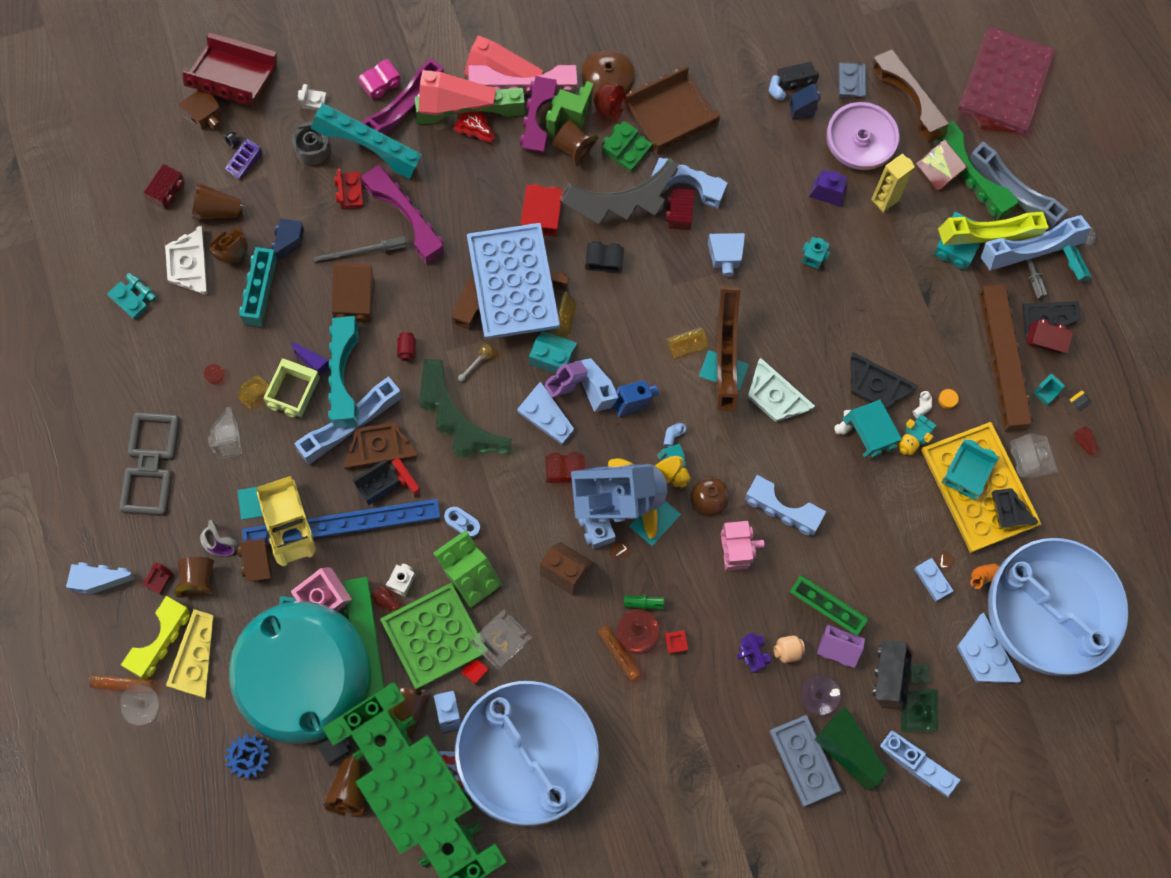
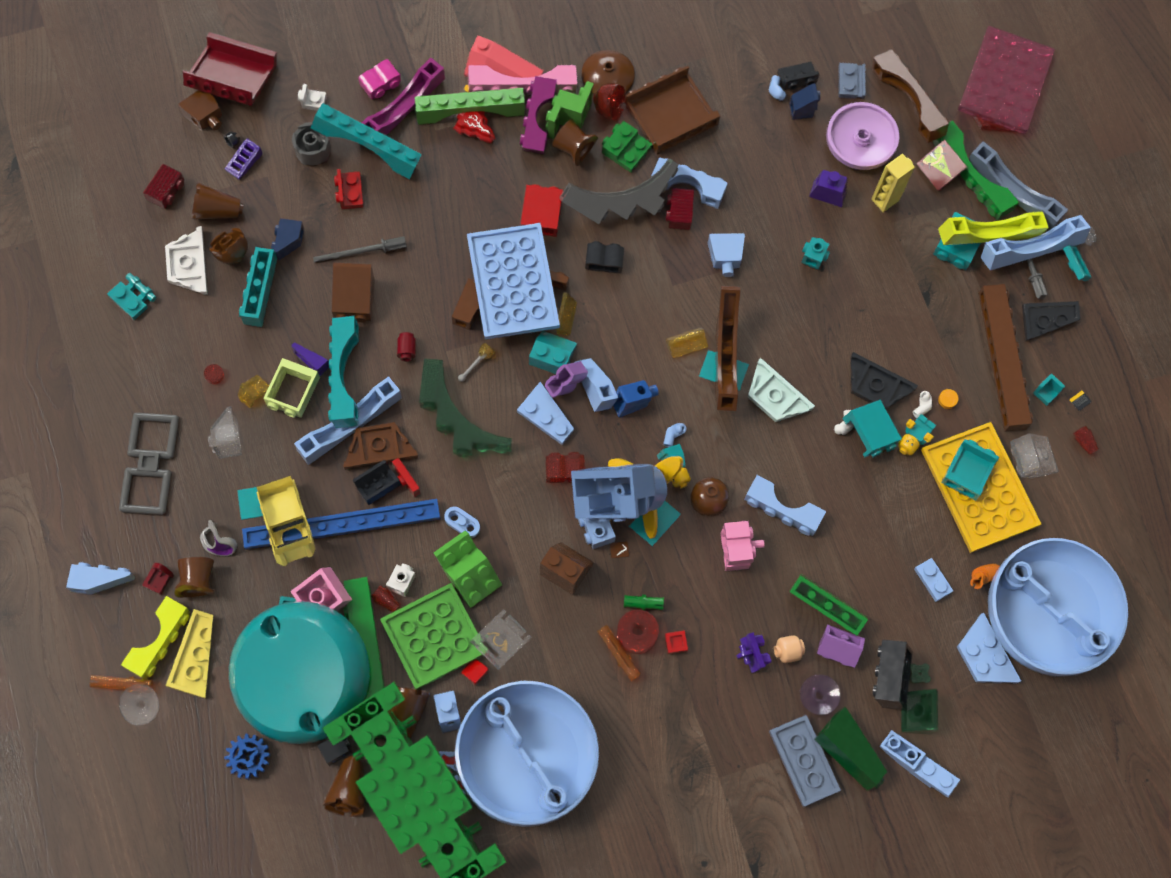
(255, 559): reddish brown brick -> none
(381, 187): magenta arch -> none
(446, 93): coral wedge -> none
(944, 560): reddish brown sticker -> none
(1010, 510): black wing -> none
(1049, 337): dark red brick -> none

